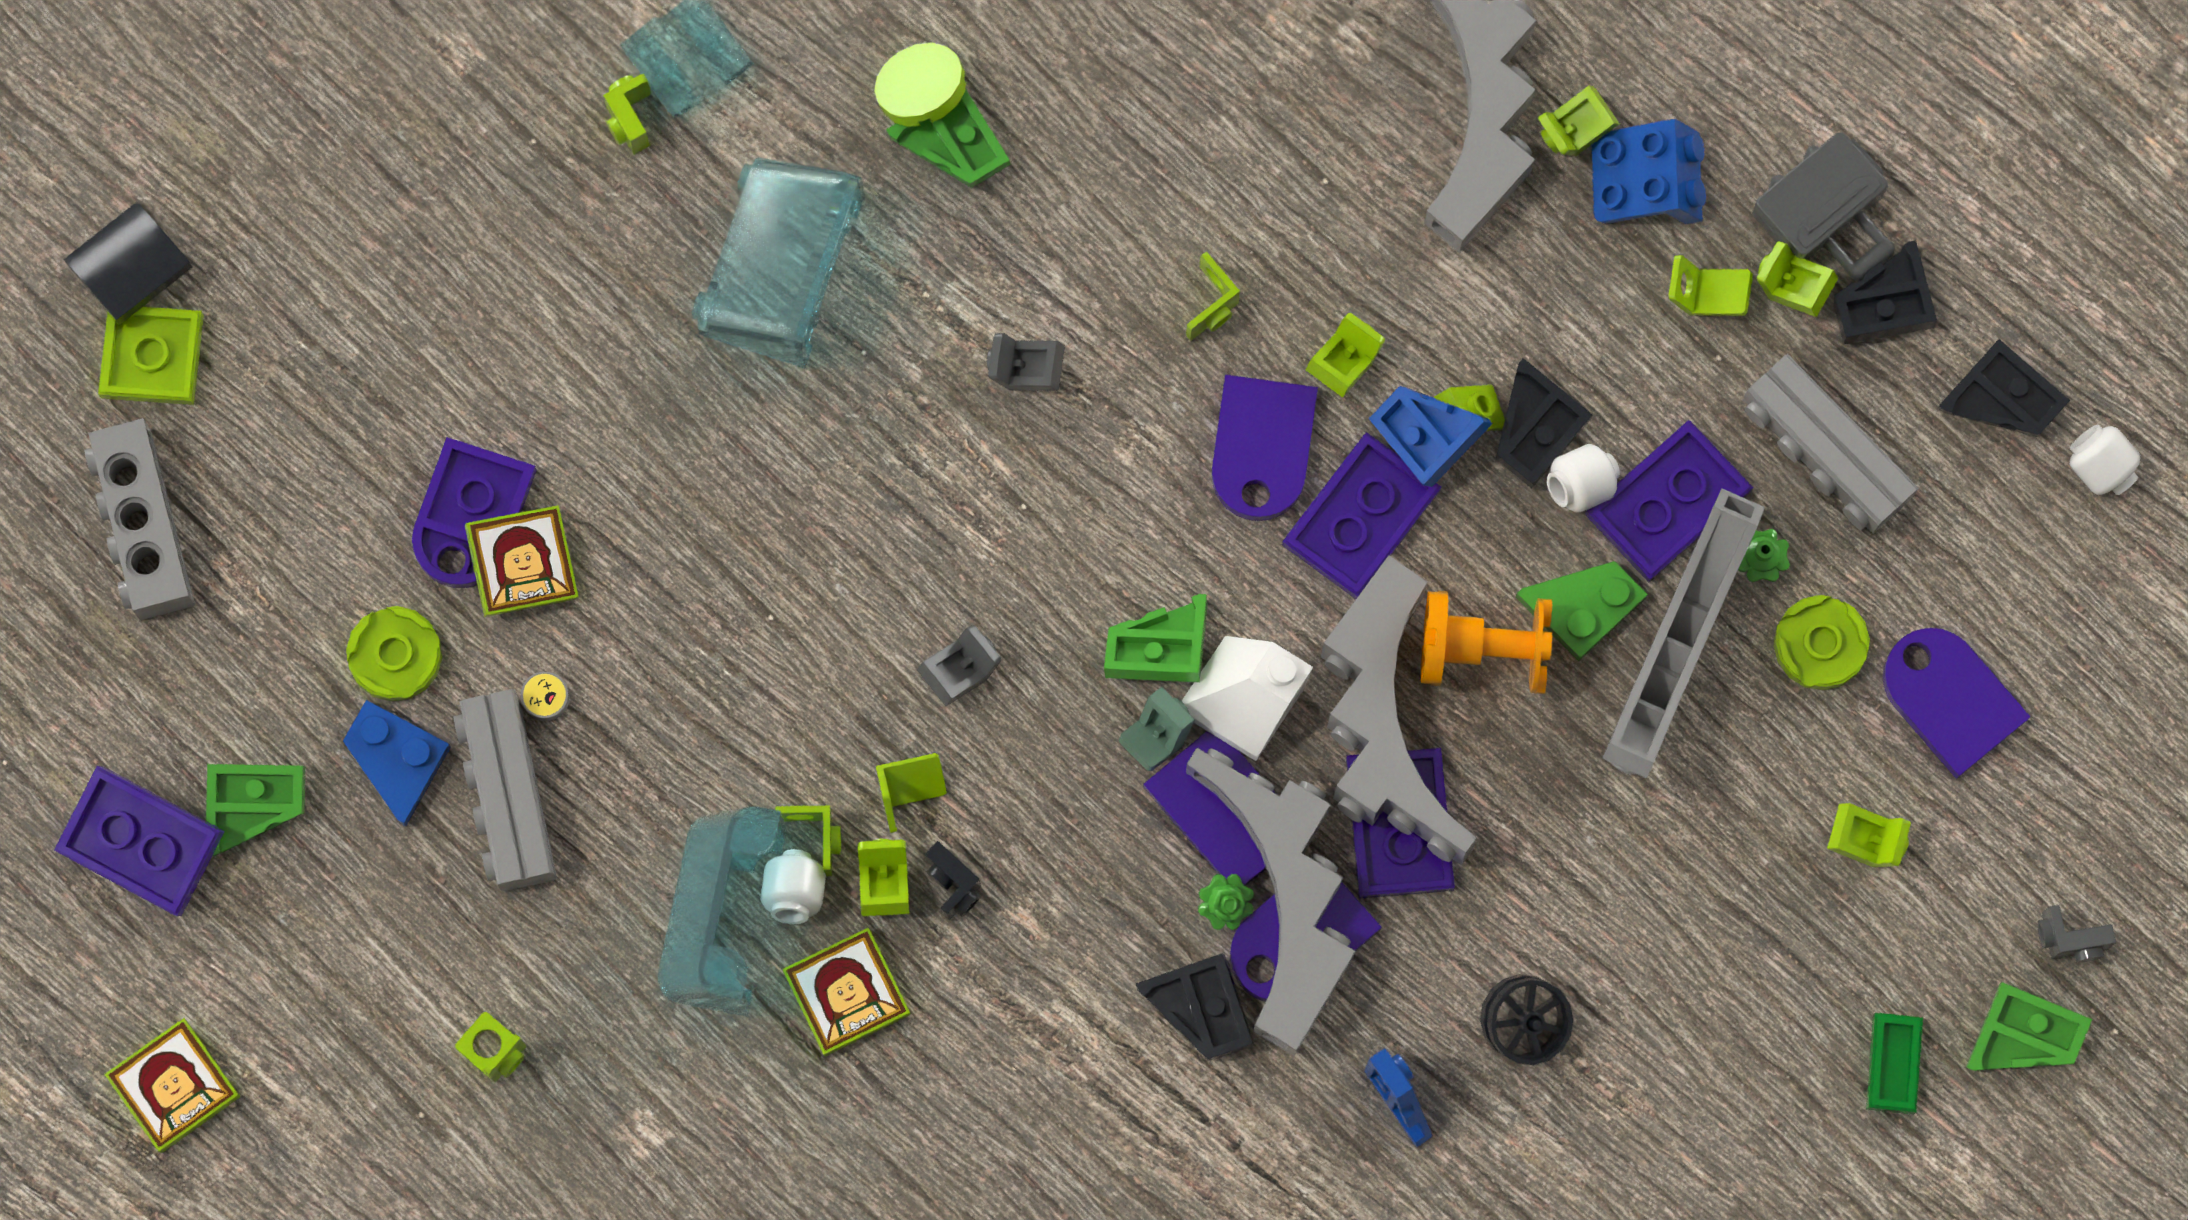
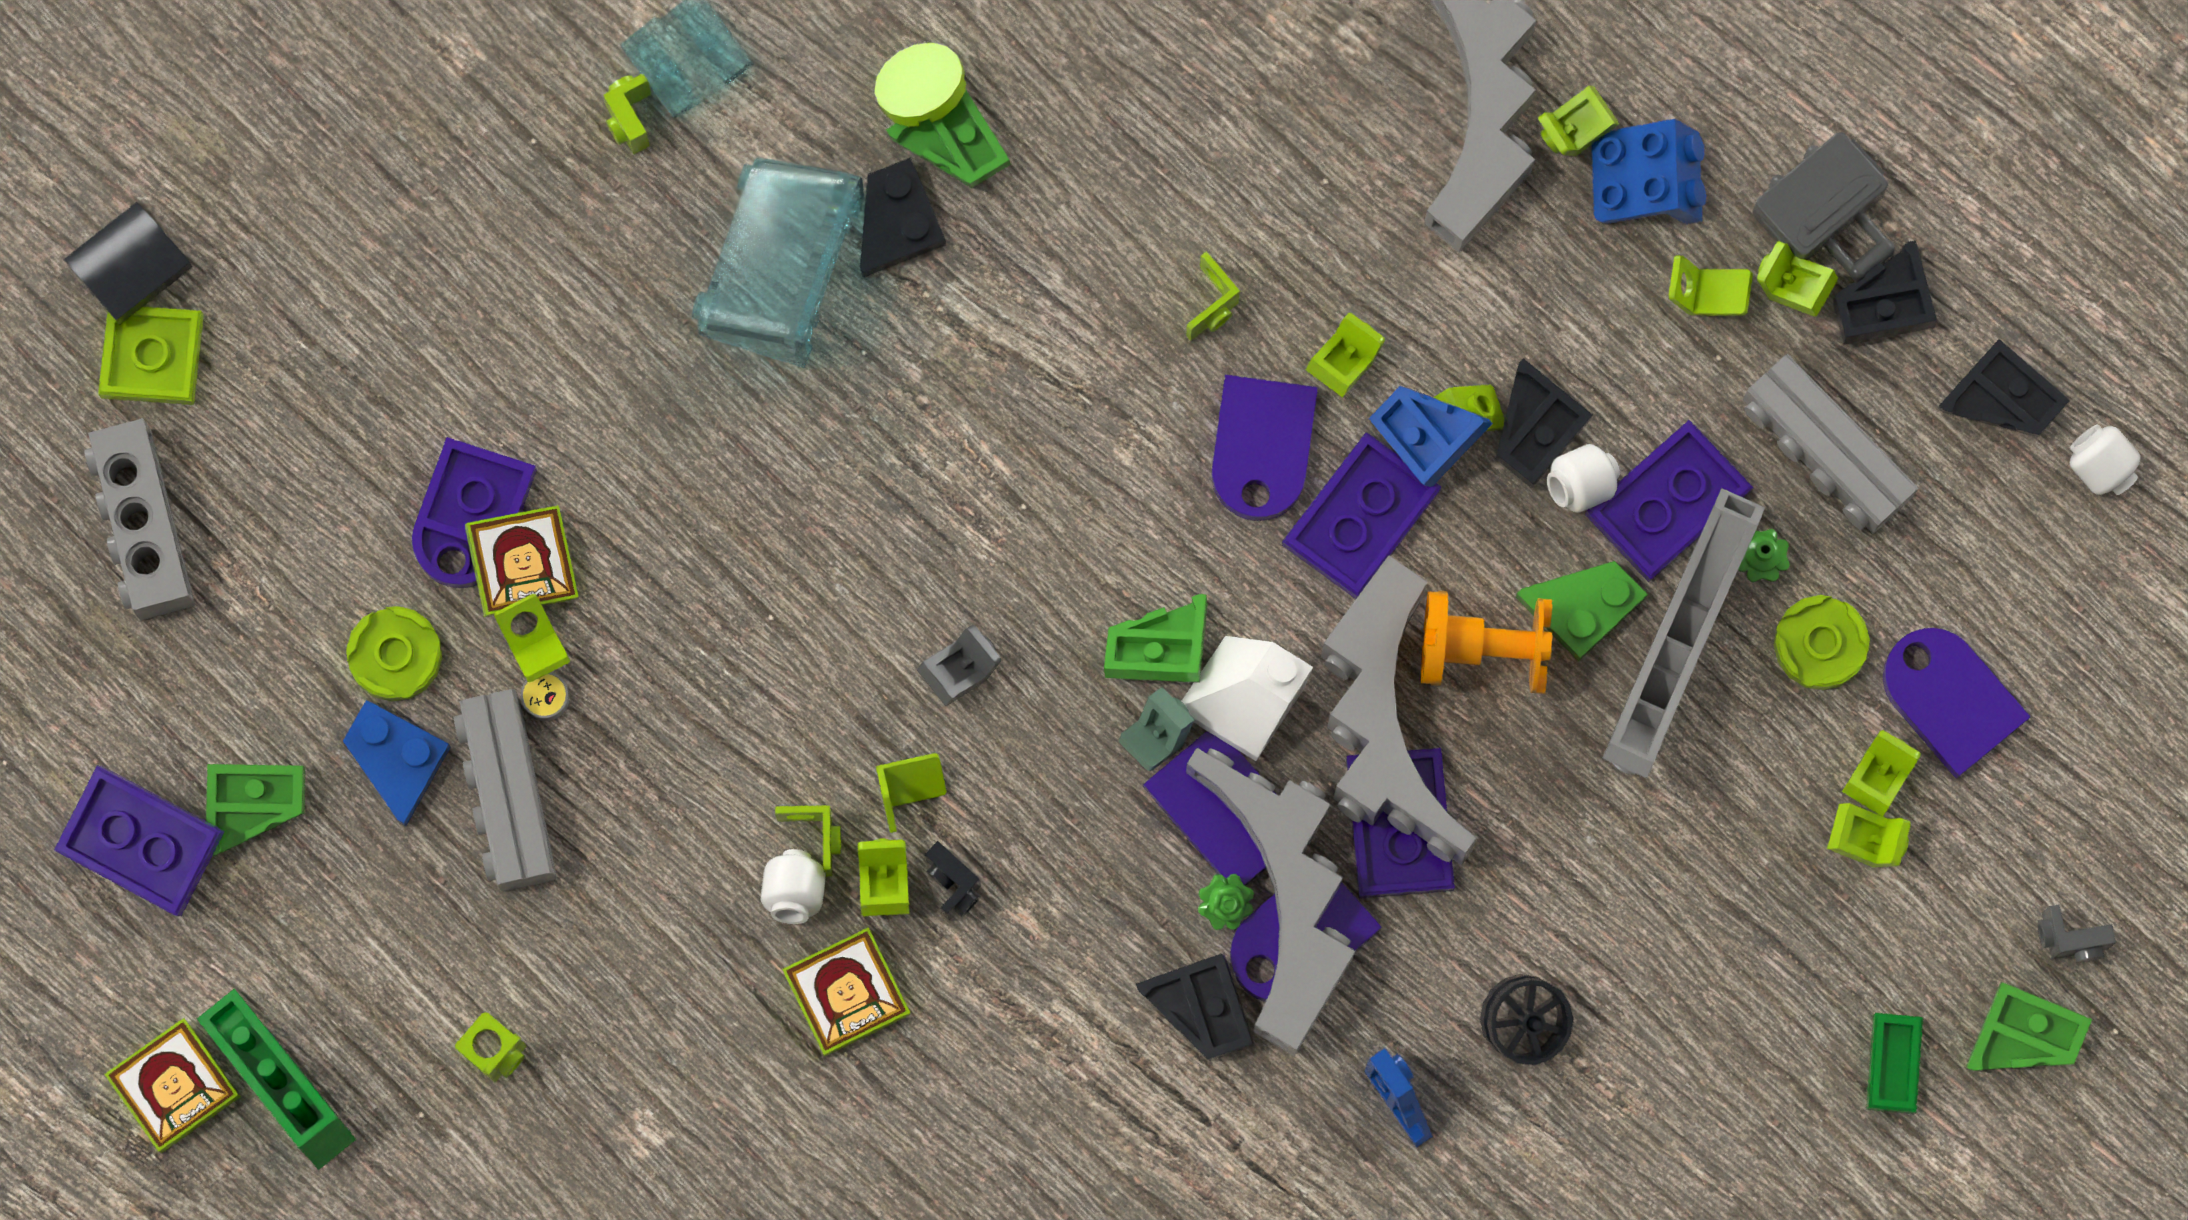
(276, 1079): none -> green slope
(538, 650): none -> lime bracket
(690, 965): clear light blue windscreen -> none
(897, 219): none -> black wing
(1025, 363): dark grey bracket -> none
(1881, 772): none -> lime bracket

